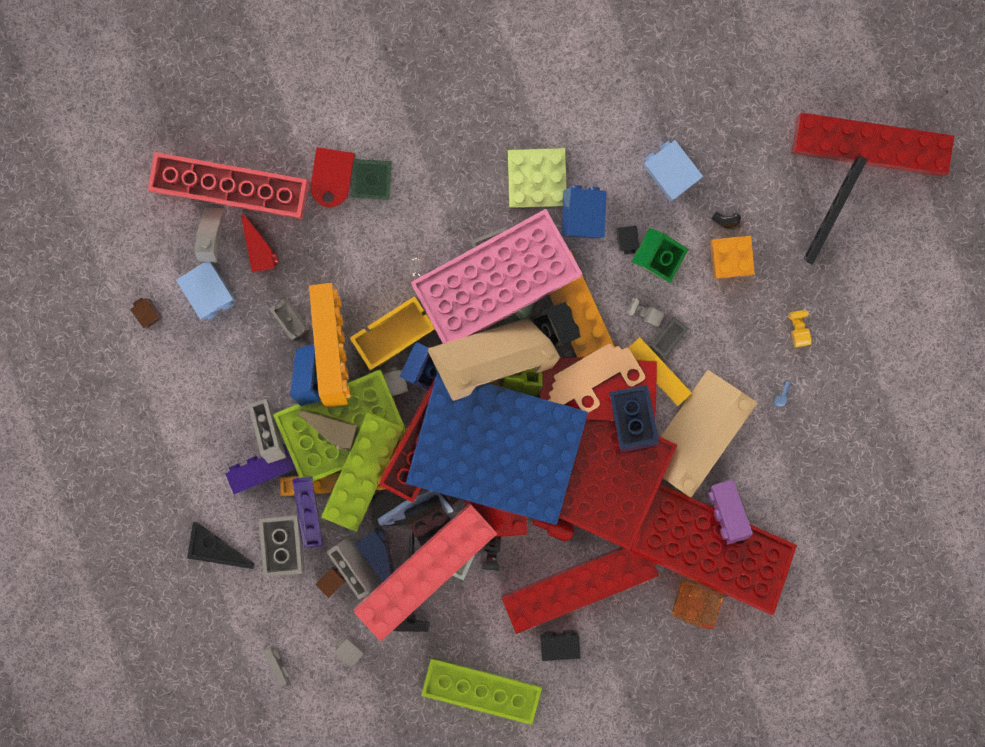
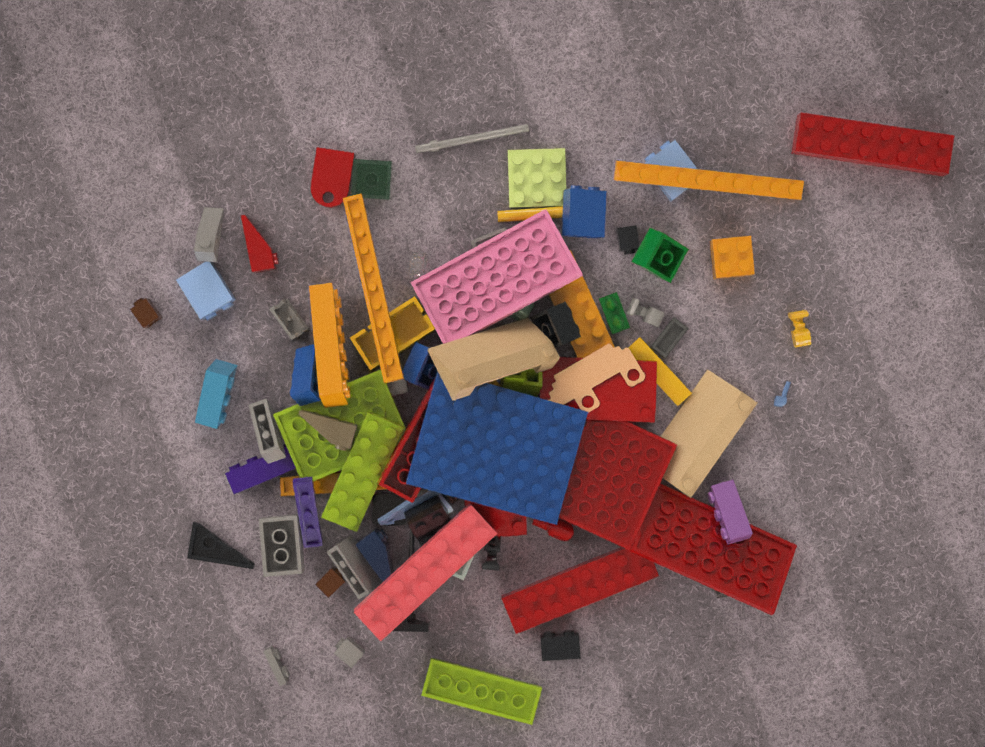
(215, 393): none -> dark azure wedge
(228, 185): coral brick -> none
(373, 288): none -> light orange plate
(434, 146): none -> light grey bar
(523, 214): none -> yellow piece
(614, 313): none -> green tile
(634, 418): dark blue slope -> none
(697, 604): clear orange brick -> none
(708, 180): none -> light orange plate
(727, 222): black arm -> none
(835, 209): black tile -> none

